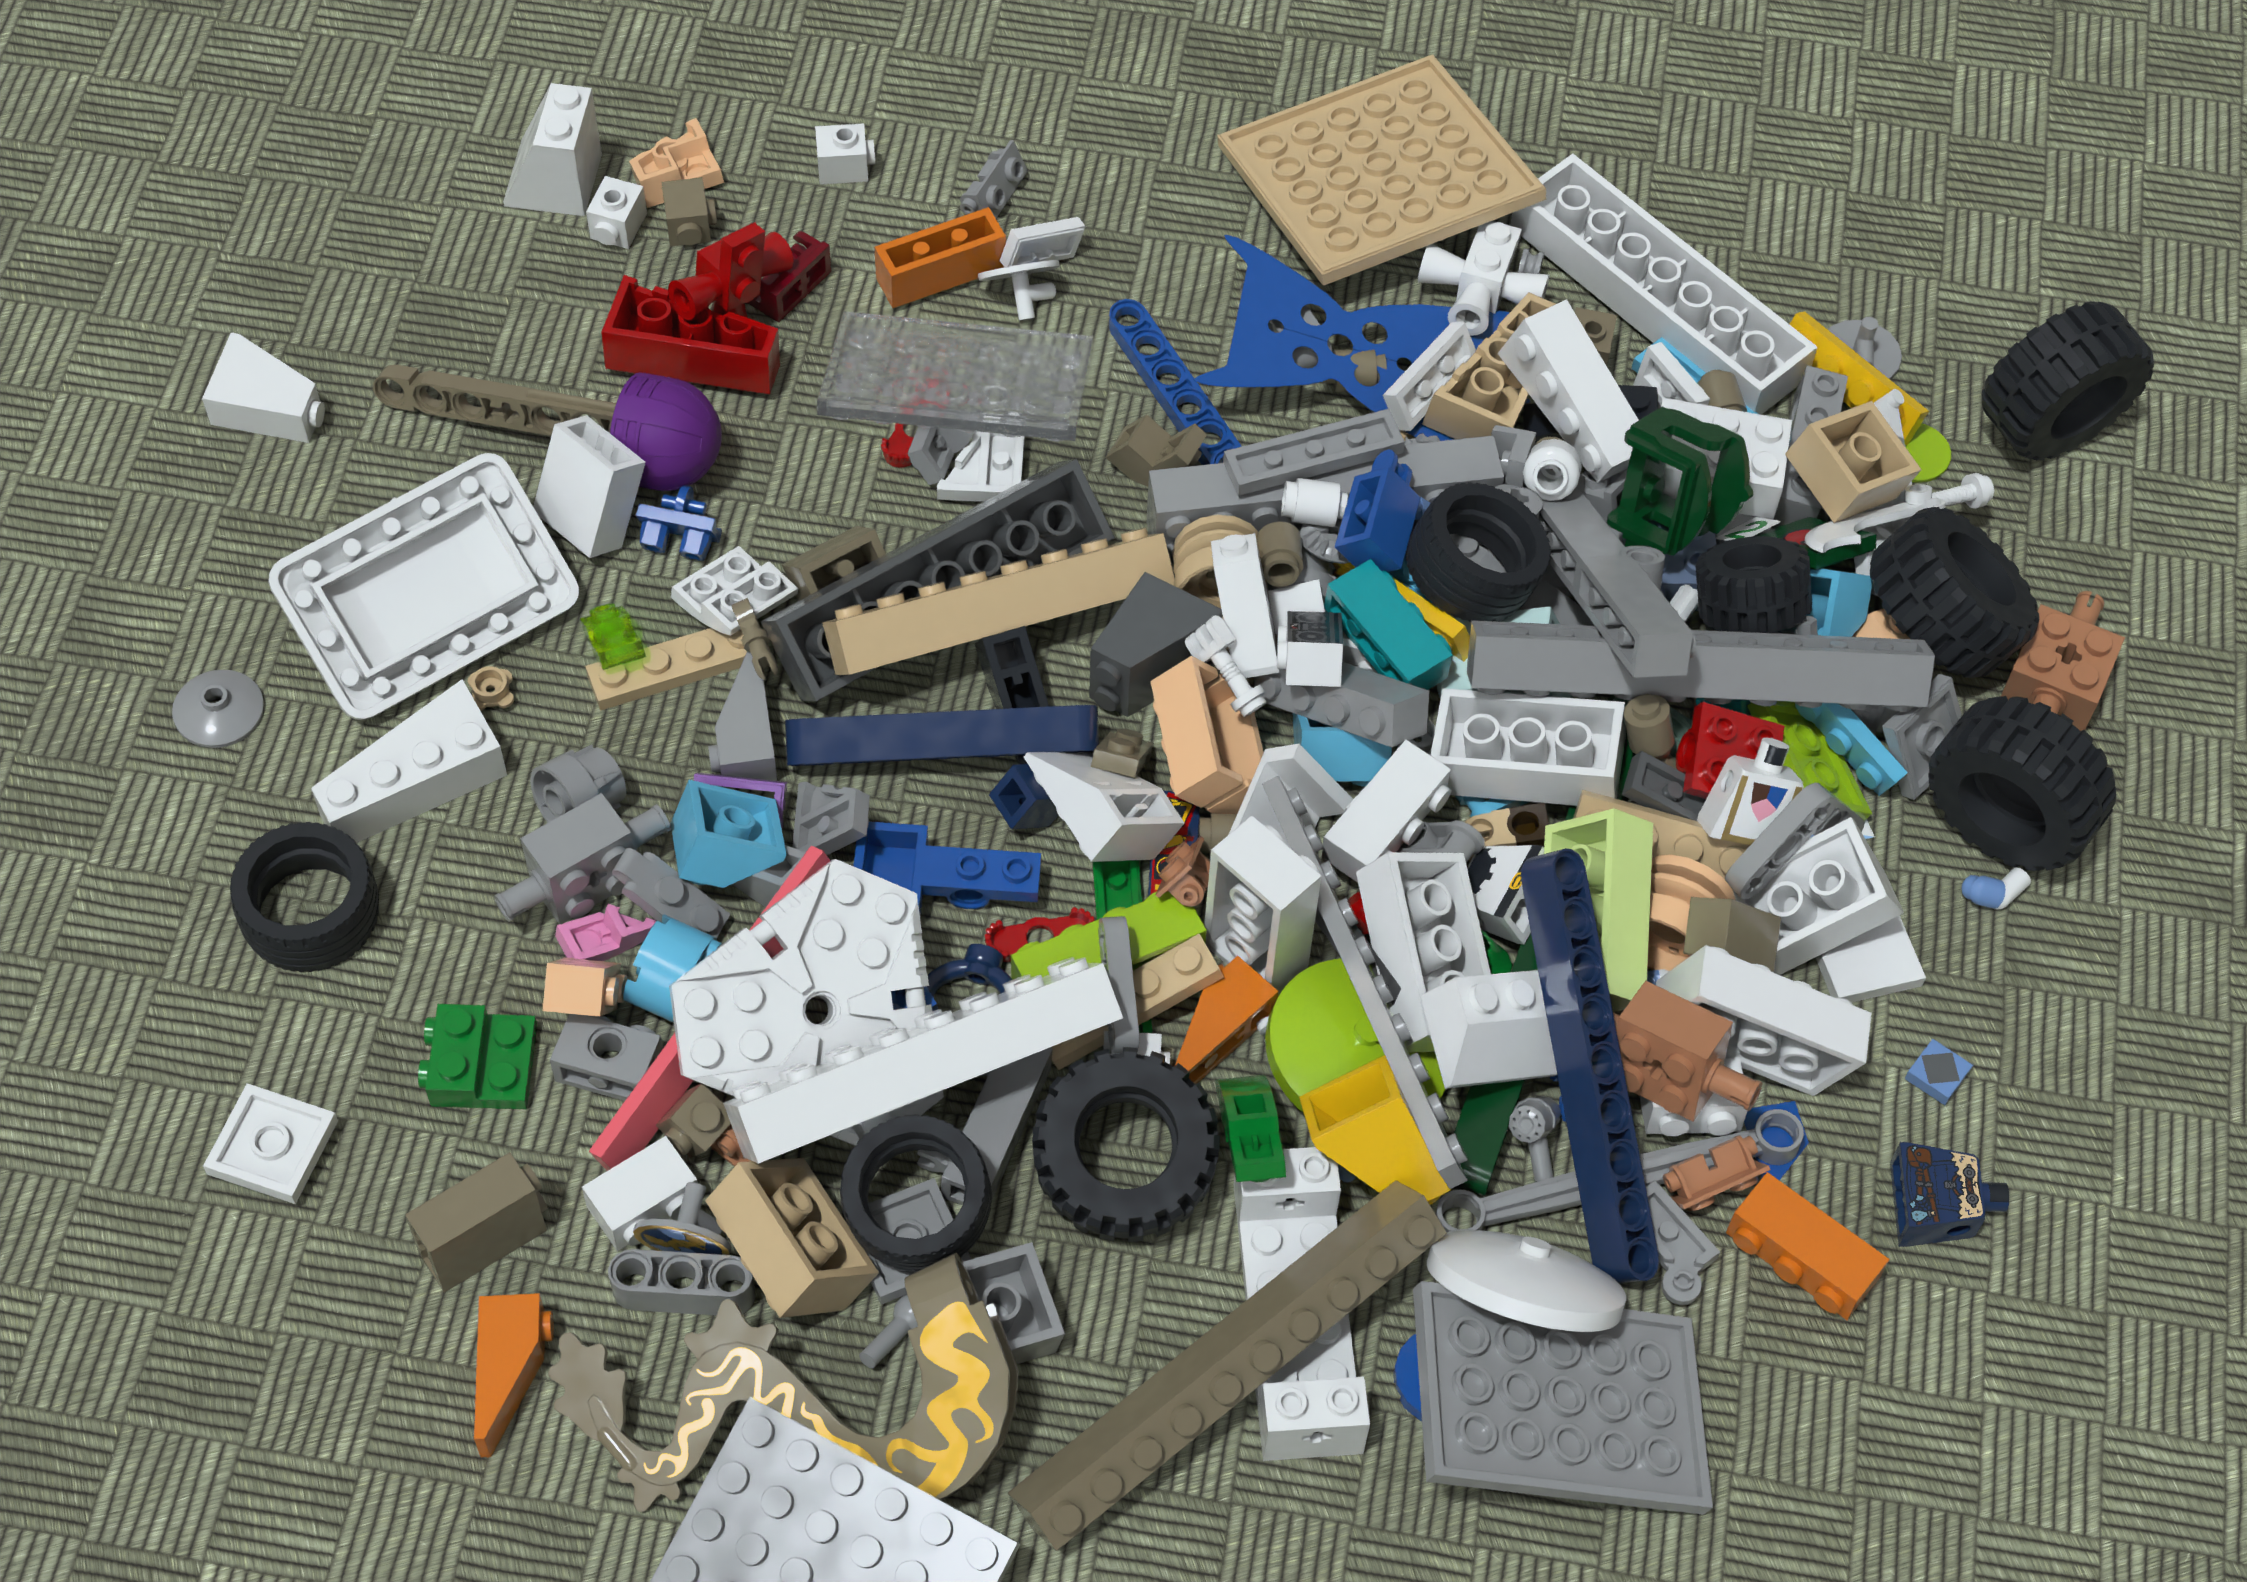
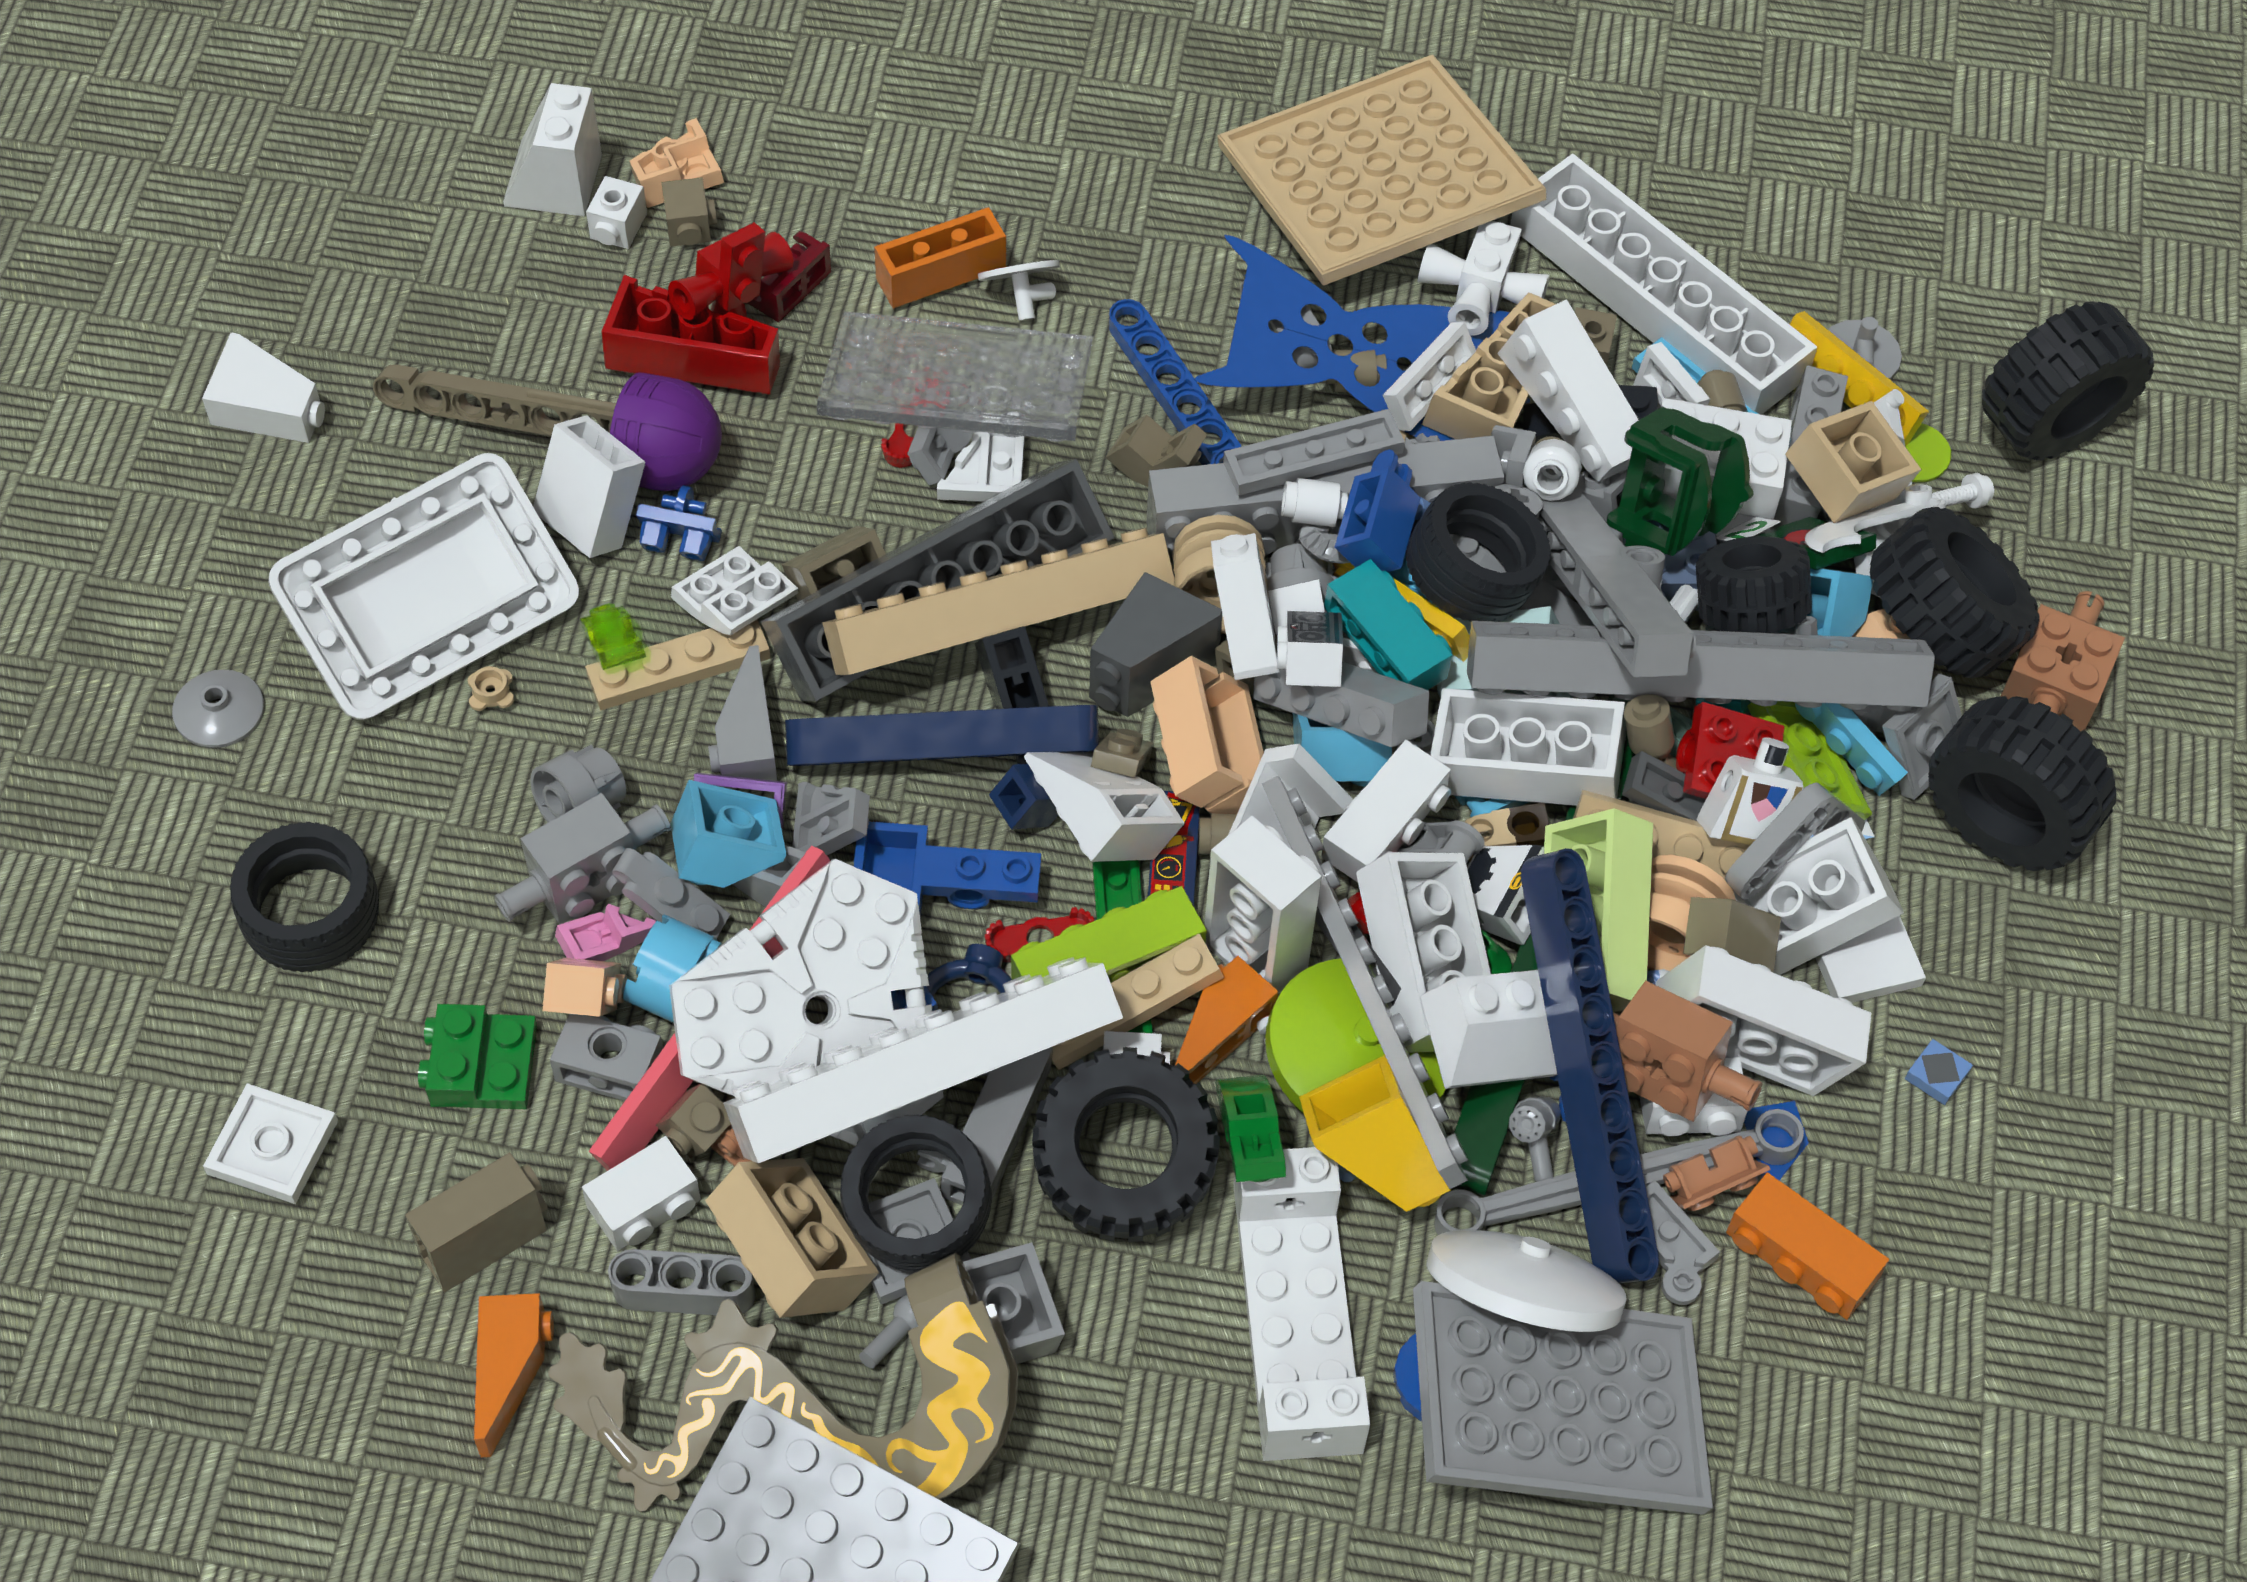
(413, 768): white wedge -> none
(691, 1233): shield -> none
(754, 639): dark tan piece -> none
(843, 153): white brick -> none
(997, 181): light grey hinge -> none
(1043, 242): white plate -> none
(1116, 957): light grey beam -> none
(1185, 874): nougat hinge -> none
(1209, 644): white hinge -> none
(1226, 1364): dark tan brick -> none
(1280, 553): dark tan brick -> none
(1530, 263): light grey bush -> none
(1940, 1194): torso -> none
(1995, 892): medium blue arm -> none

